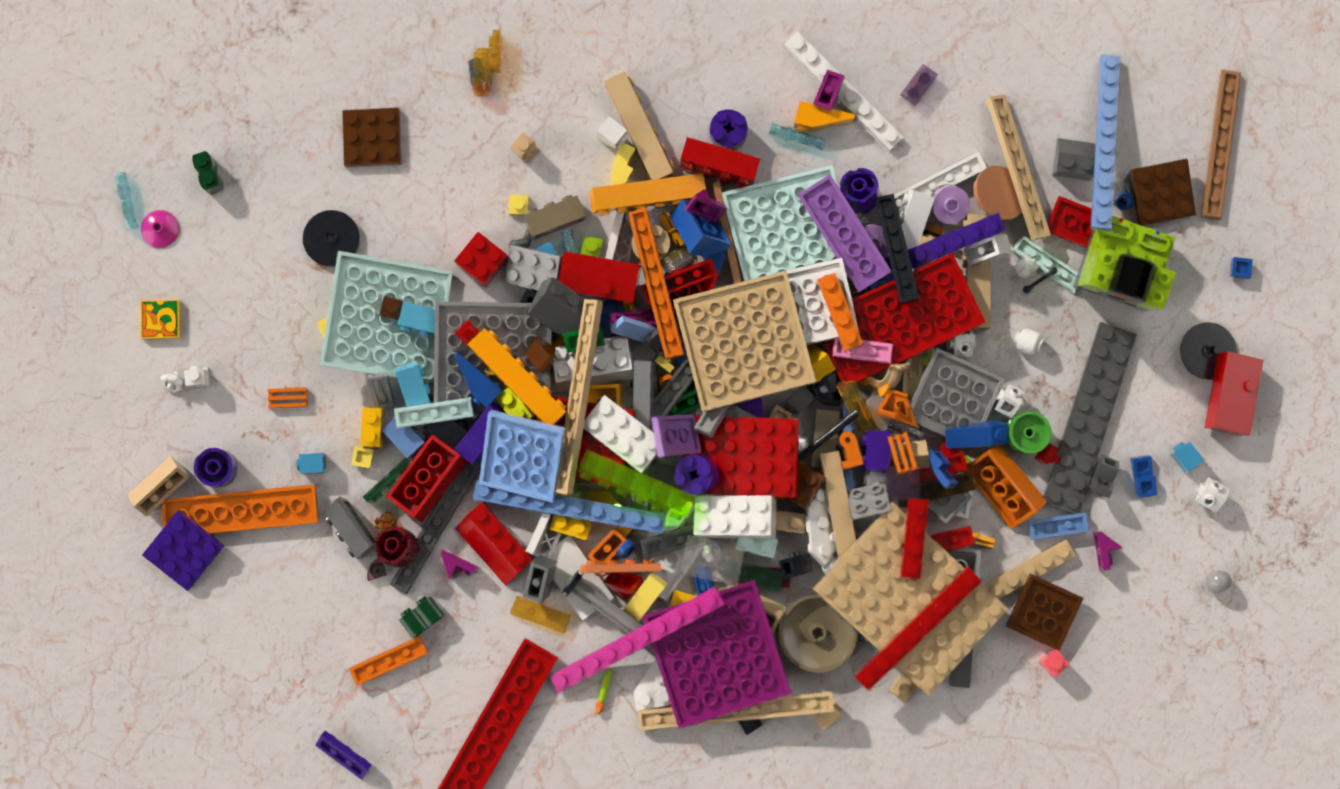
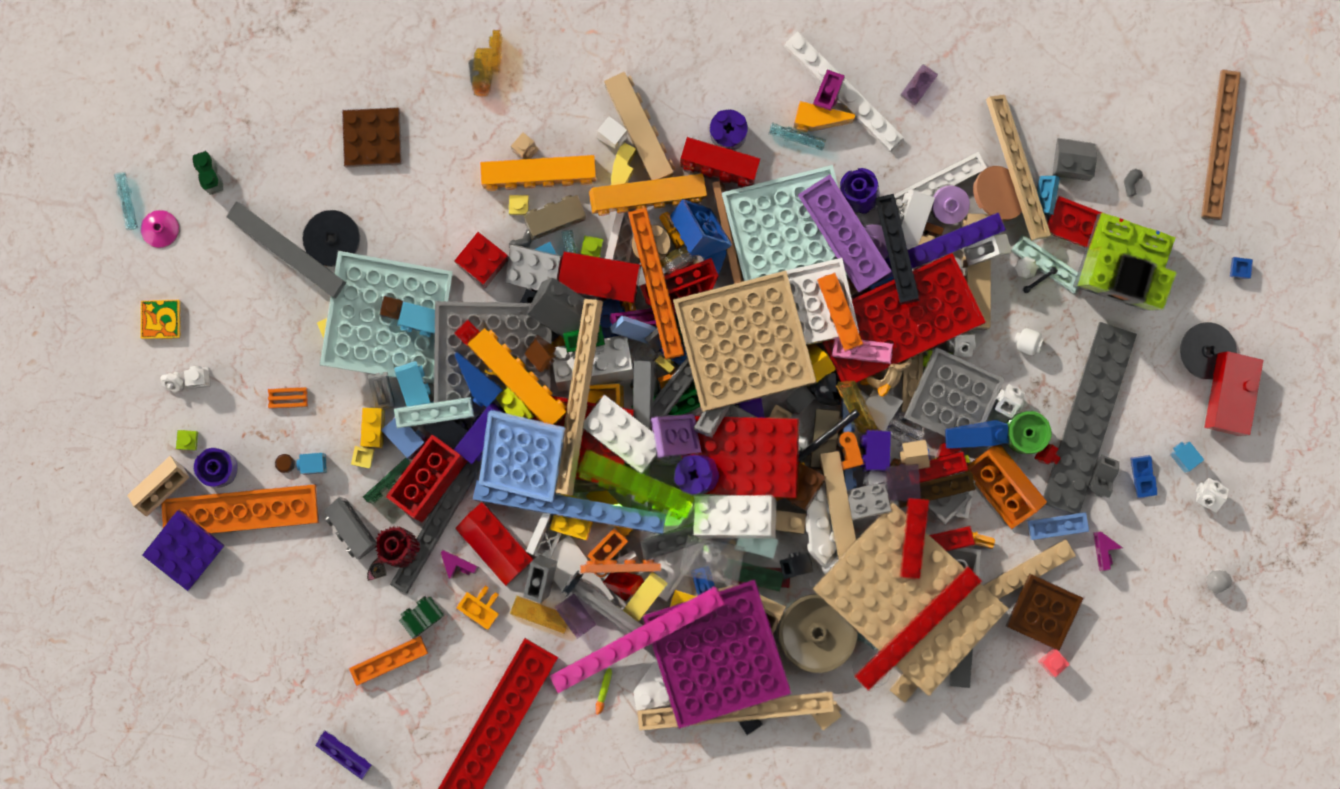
(186, 440): none -> lime plate
(284, 463): none -> reddish brown piece
(286, 250): none -> dark grey tile
(385, 521): clear orange piece -> none
(477, 610): none -> light orange hinge
(538, 172): none -> light orange brick
(575, 616): none -> clear purple panel
(626, 549): blue tile -> none
(705, 207): magenta slope -> none
(897, 408): orange slope -> none
(898, 438): orange tile -> none
(940, 464): blue slope -> none
(1047, 193): none -> dark azure plate
(1105, 143): medium blue plate -> none
(1120, 204): blue plate -> none
(1163, 192): reddish brown plate -> none

